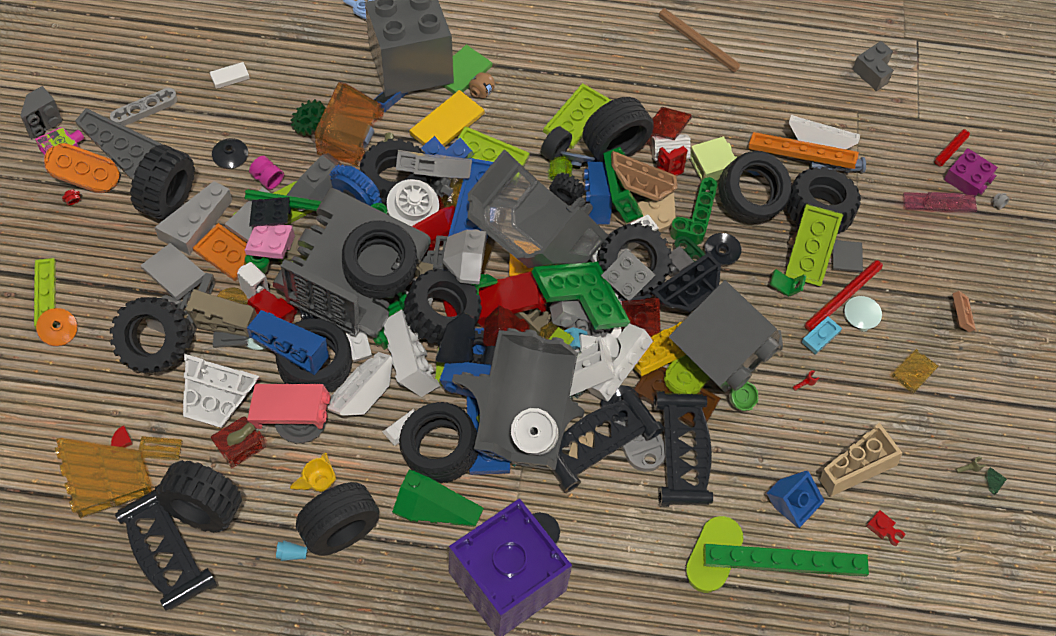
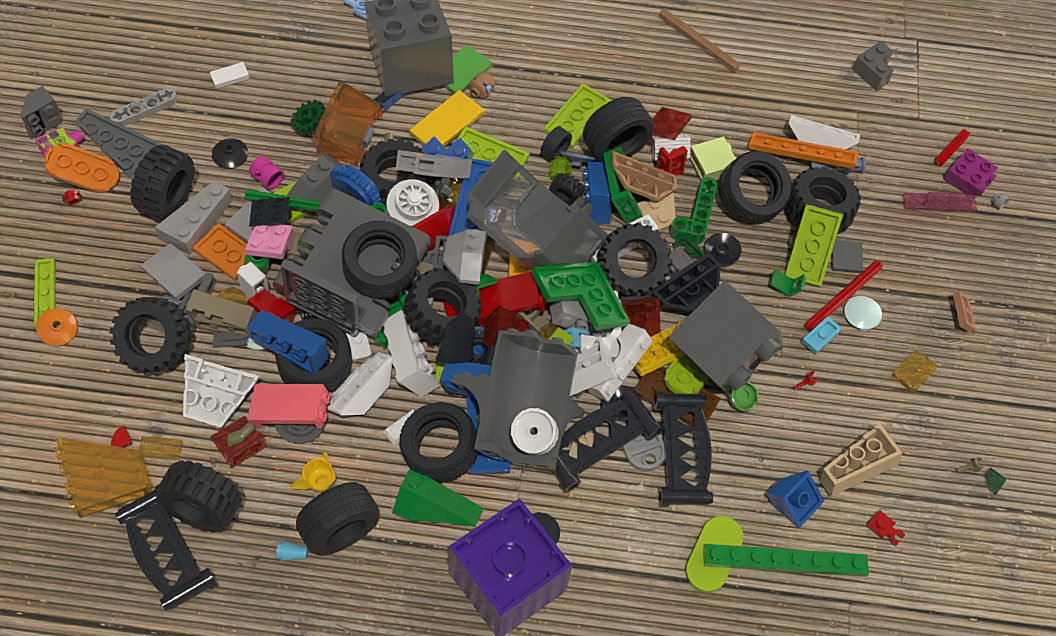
(628, 274): light grey hinge -> none

